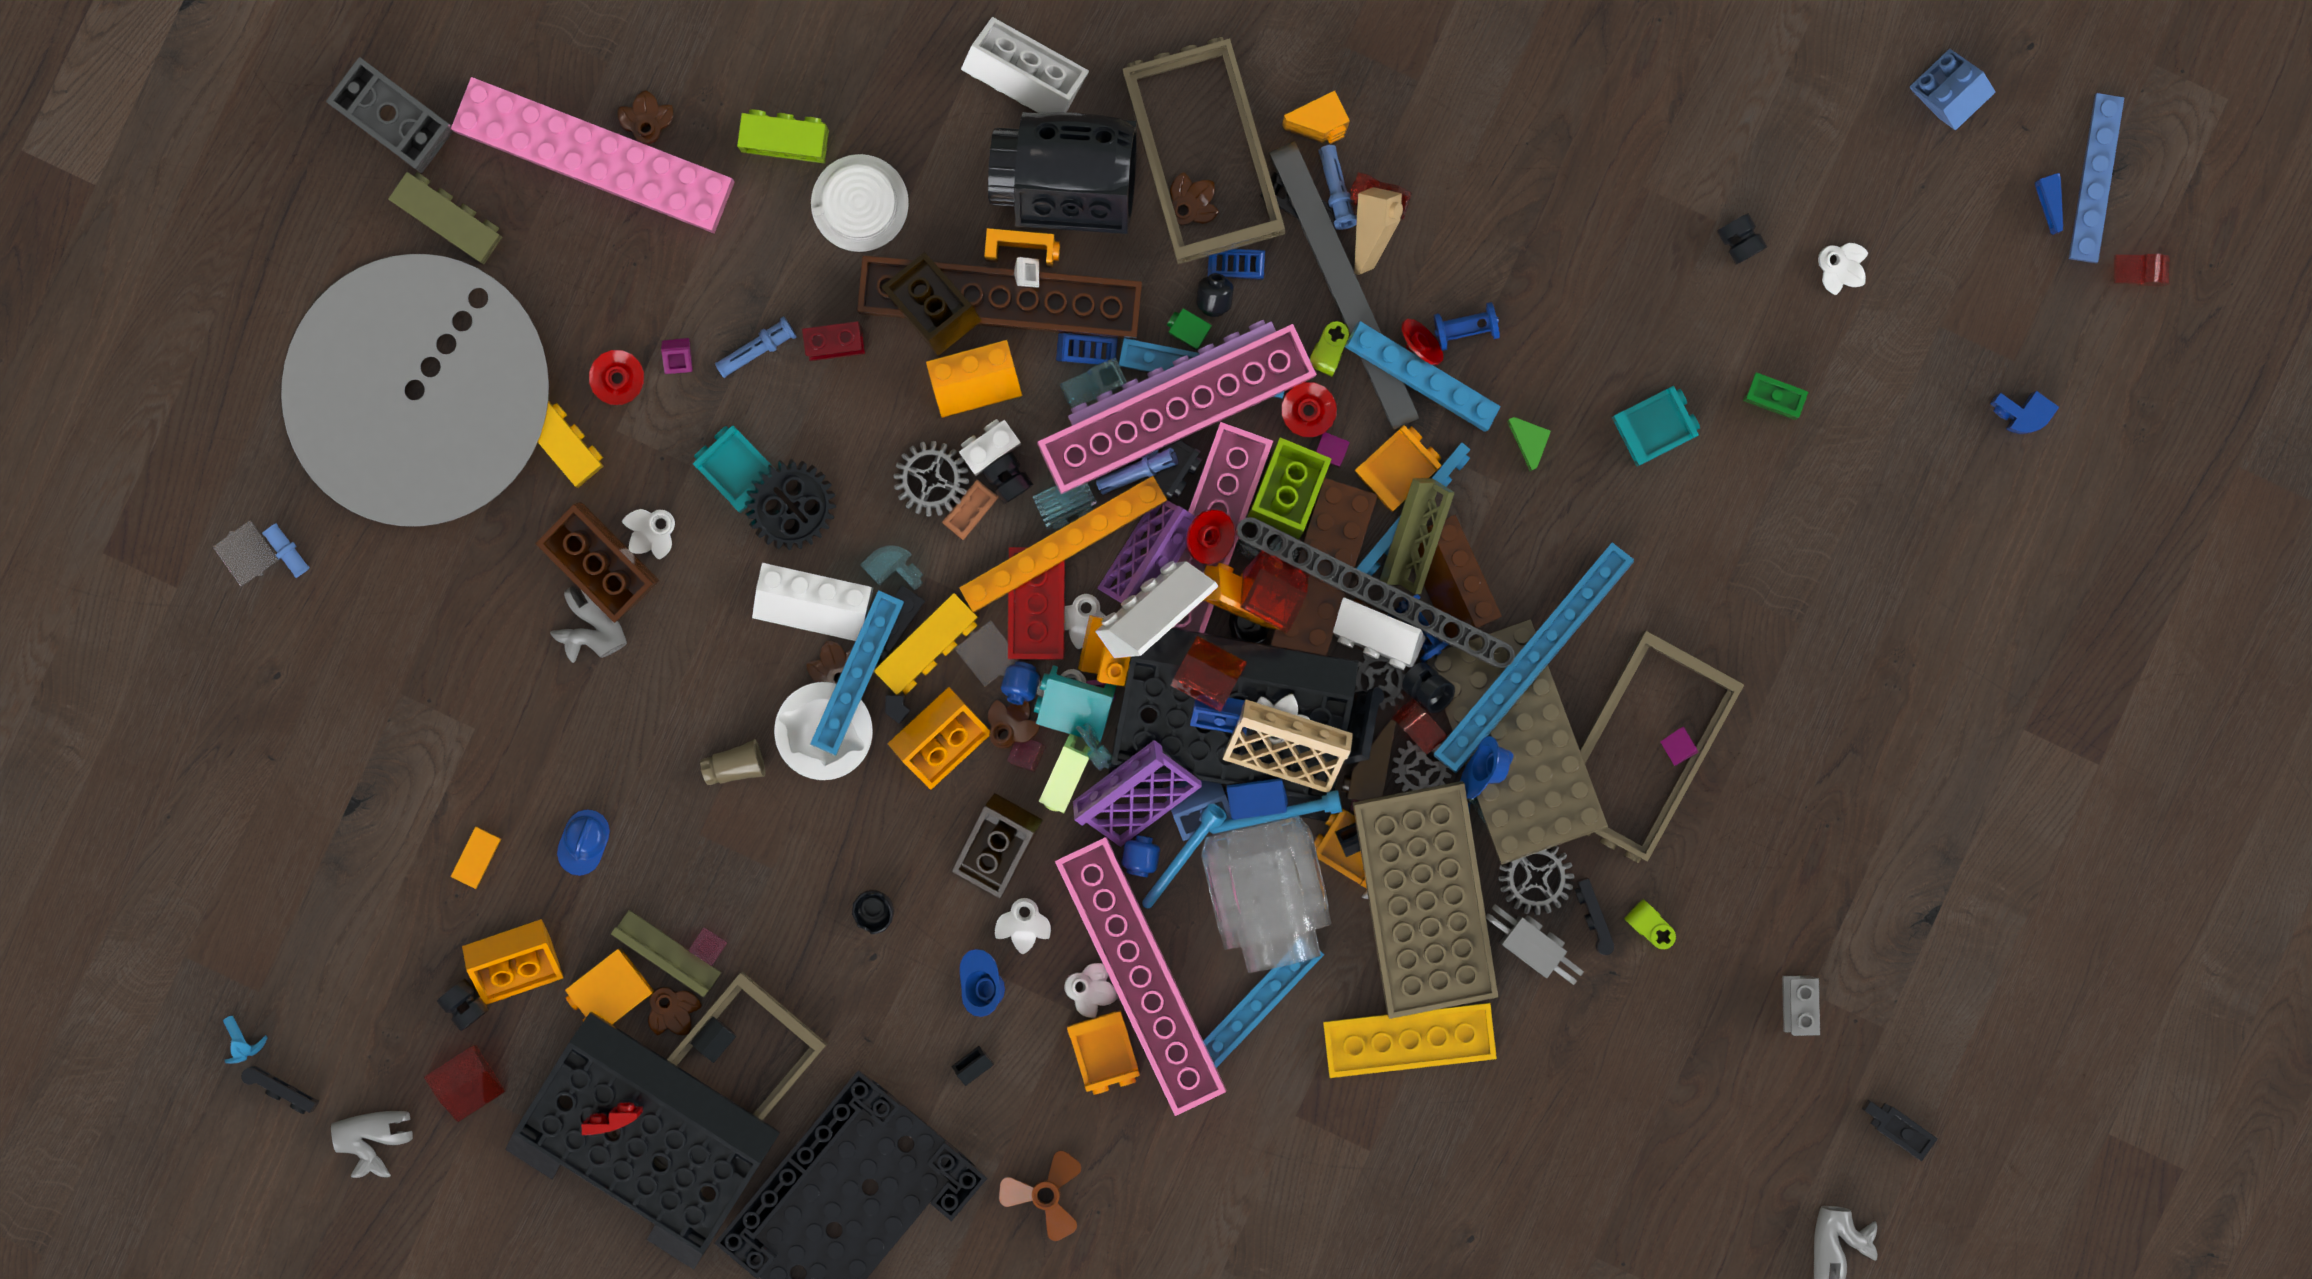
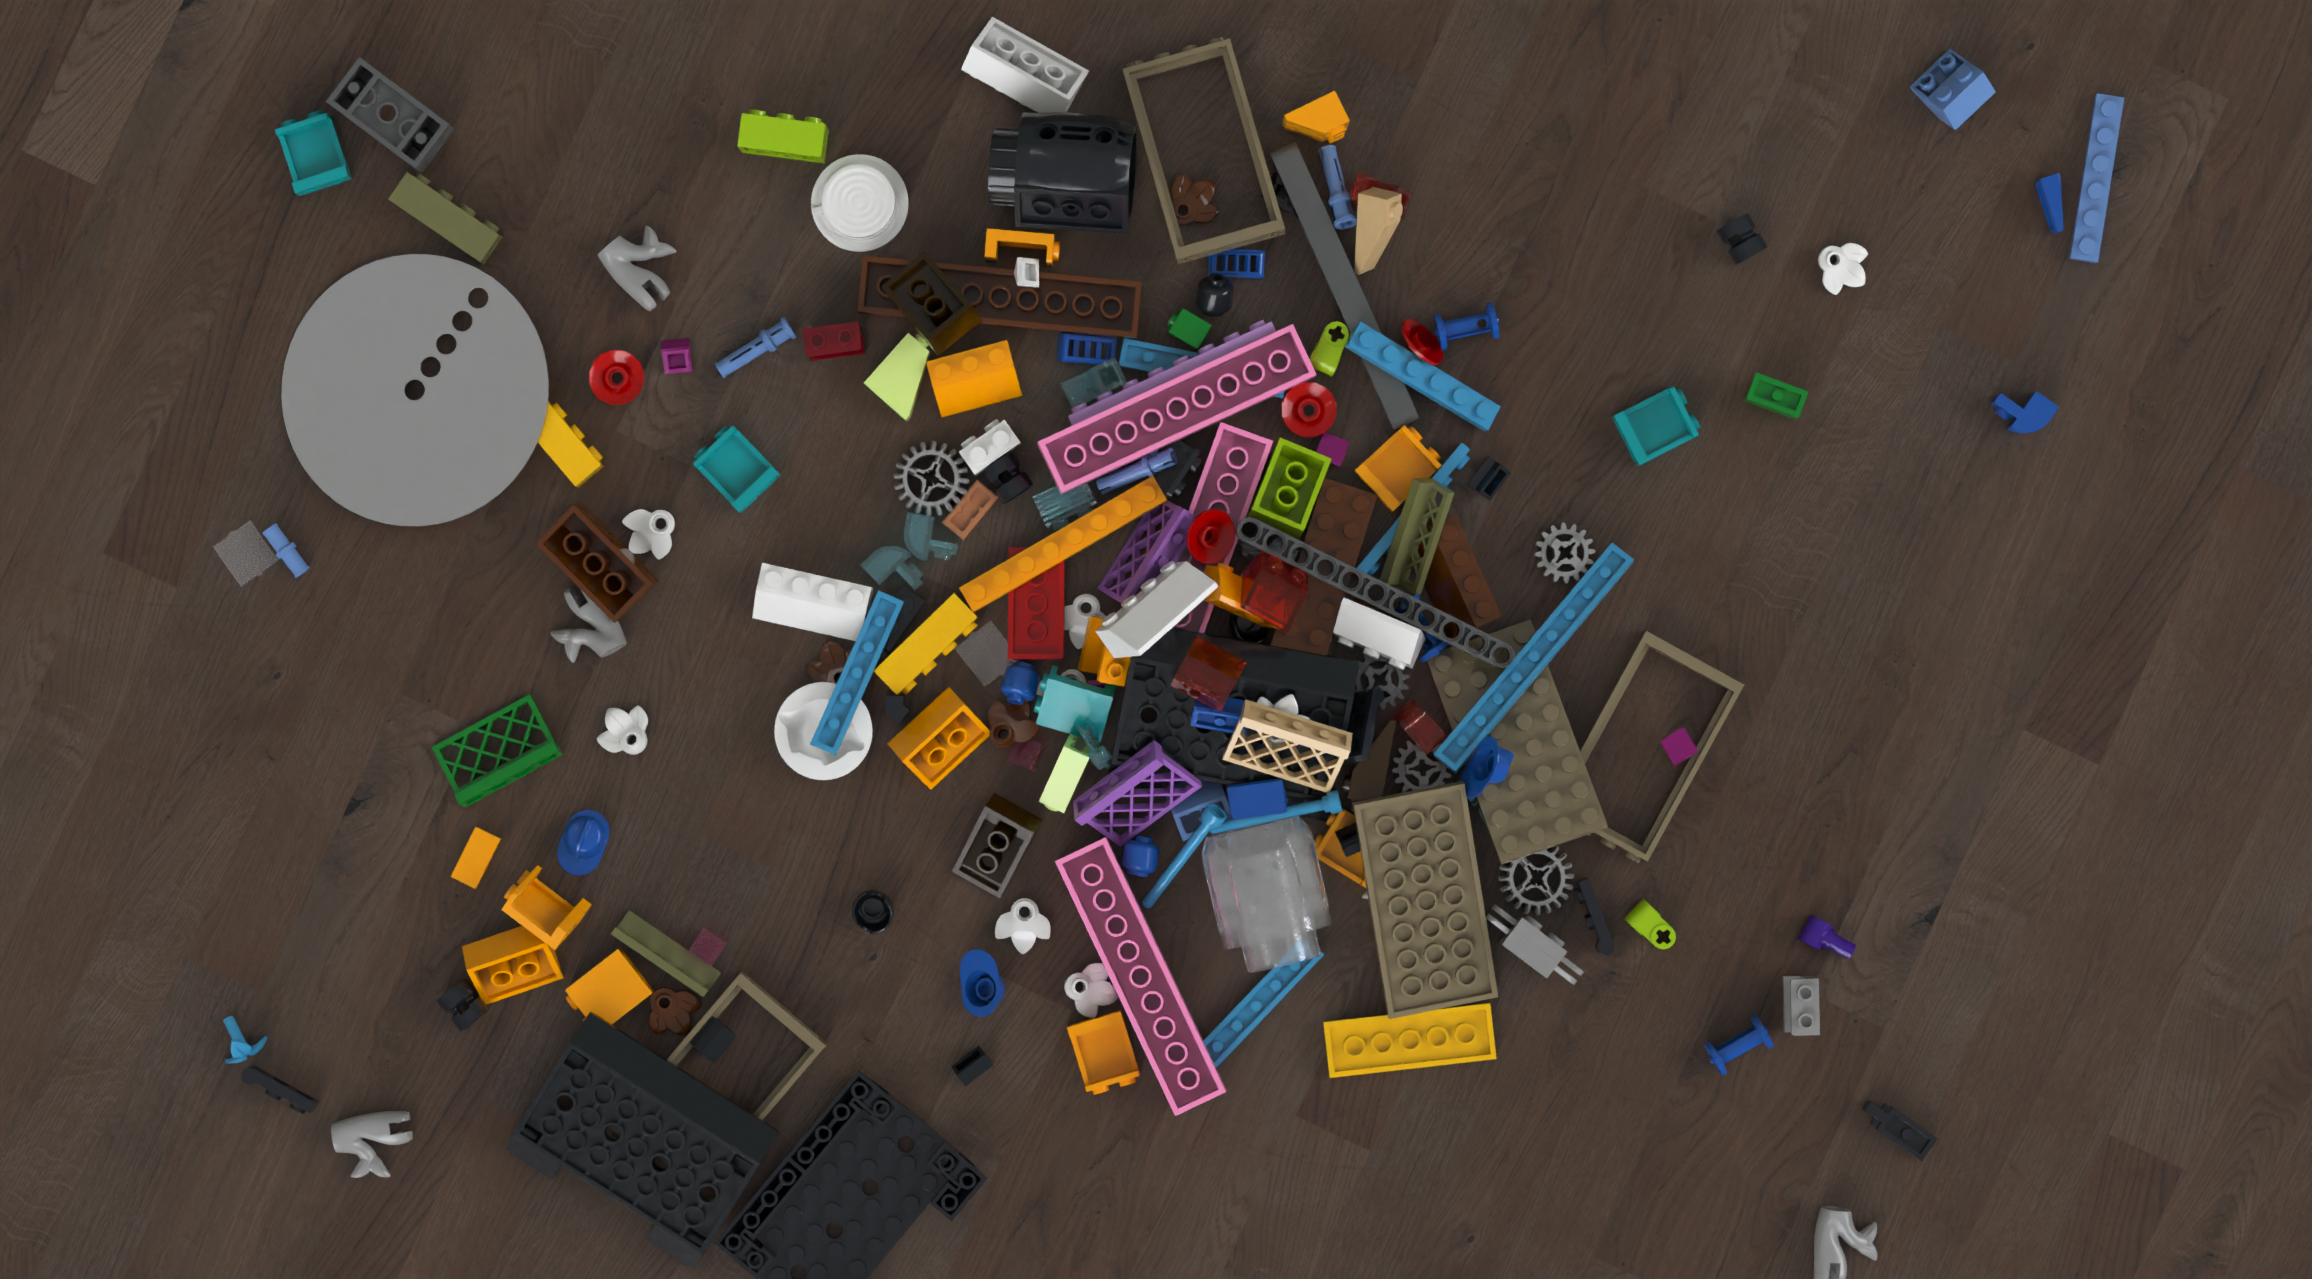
(313, 152): none -> teal panel
(464, 1083): clear red slope -> none
(507, 772): none -> green fence
(542, 909): none -> light orange panel
(592, 155): bright pink brick -> none
(618, 1117): red slope -> none
(621, 728): none -> white plate
(635, 280): none -> light grey piece
(643, 114): reddish brown plate -> none
(734, 764): dark tan plant -> none
(772, 521): black gear -> none
(901, 374): none -> yellowish green slope
(918, 538): none -> clear light blue brick
(1058, 1220): dark orange piece -> none
(1428, 687): black wheel -> none
(1489, 478): none -> black piece
(1530, 440): bright green slope -> none
(1574, 561): none -> light grey gear
(1738, 1045): none -> blue hose
(1821, 936): none -> dark purple pin
(2142, 269): clear red brick -> none

